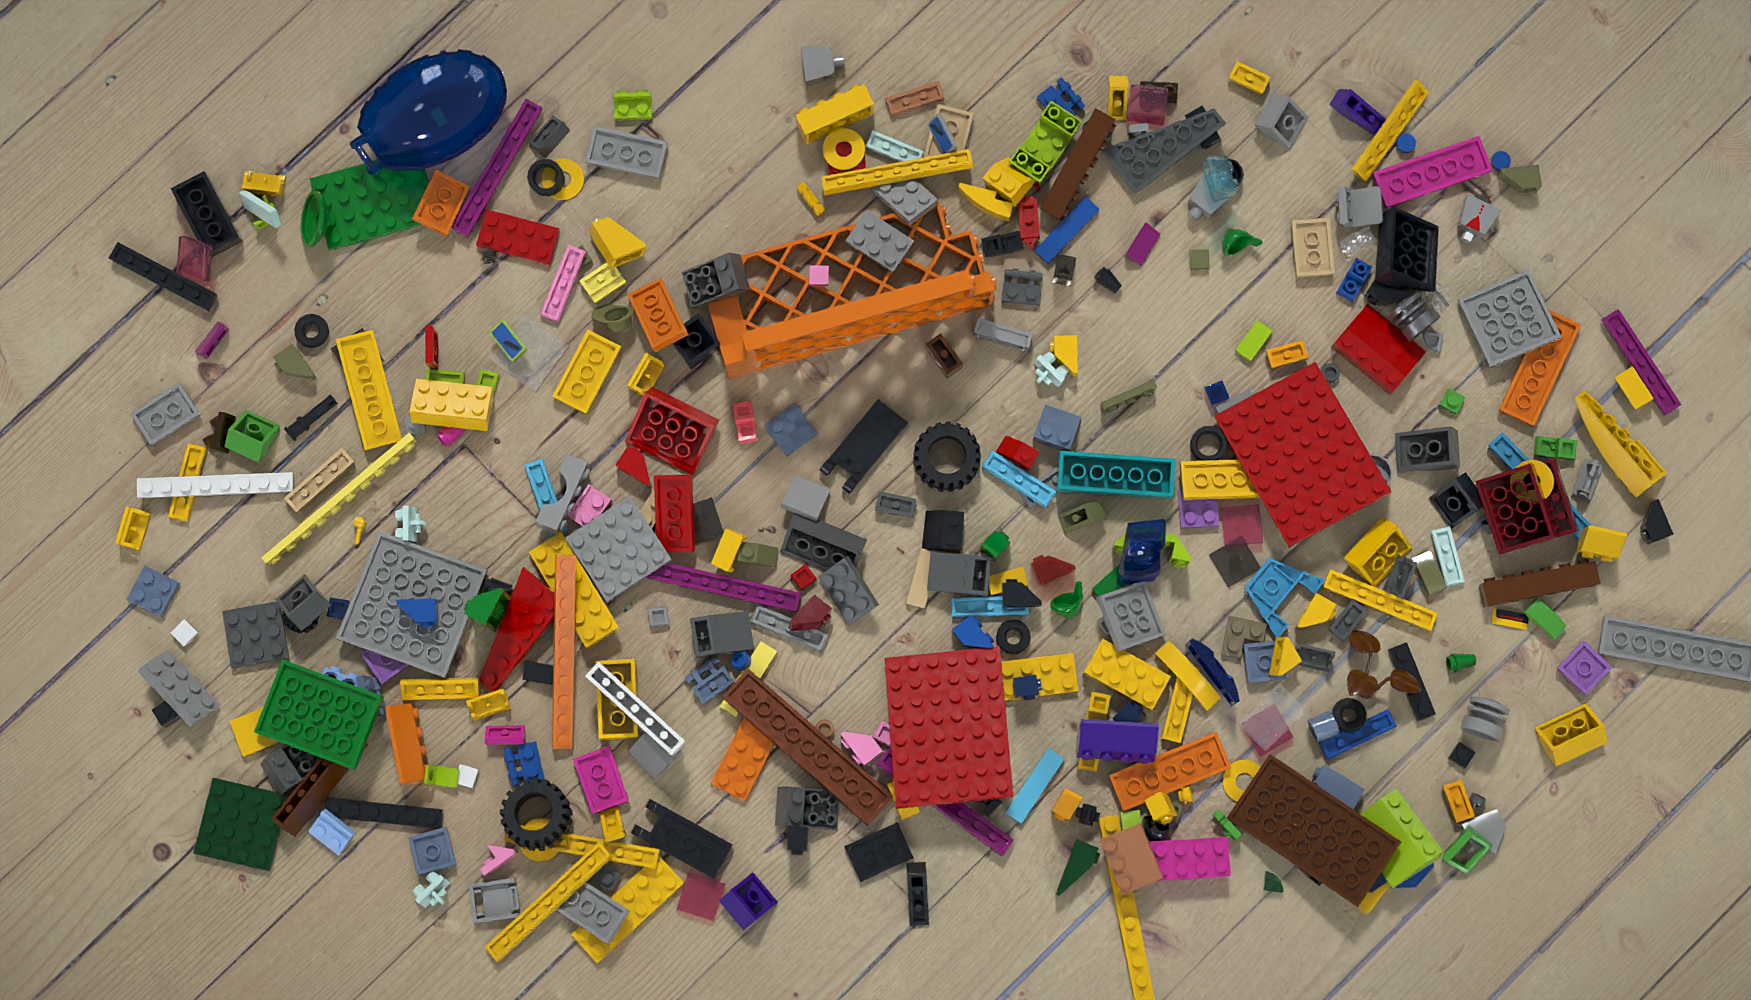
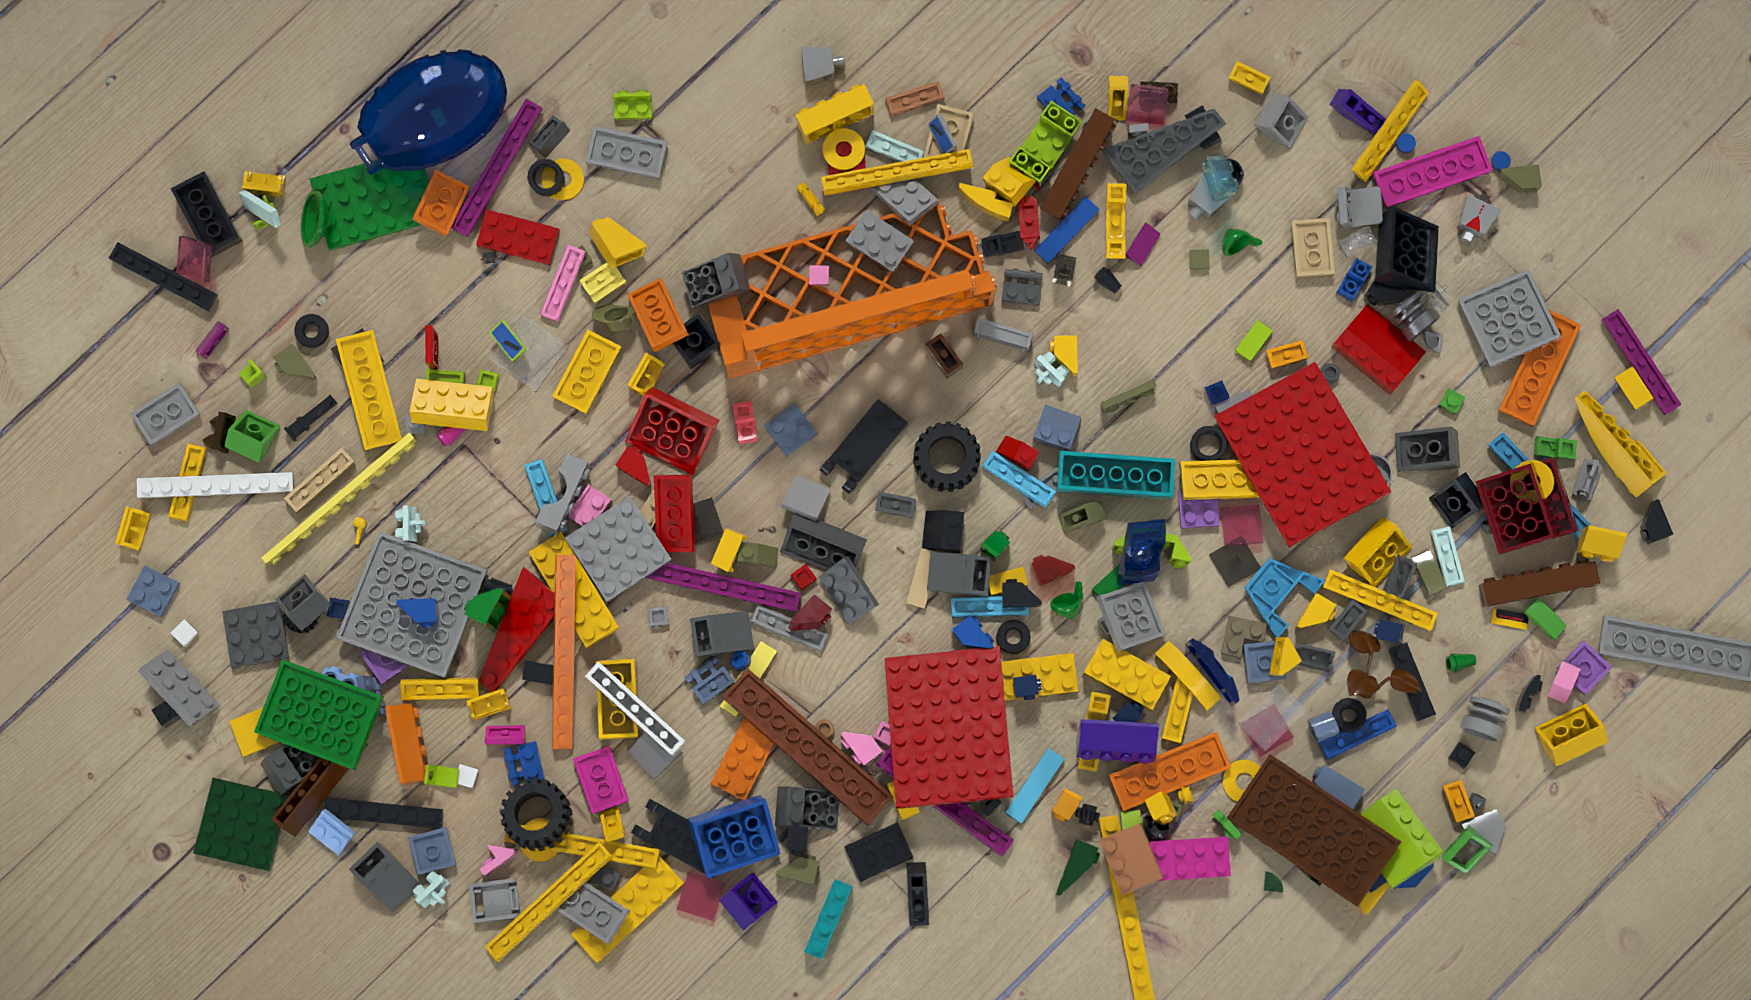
(252, 374): none -> lime panel
(384, 876): none -> dark grey slope
(734, 836): none -> blue slope
(800, 869): none -> olive slope
(828, 919): none -> teal brick
(1115, 221): none -> yellow slope
(1389, 631): none -> dark blue brick
(1532, 688): none -> black slope
(1564, 682): none -> bright pink slope

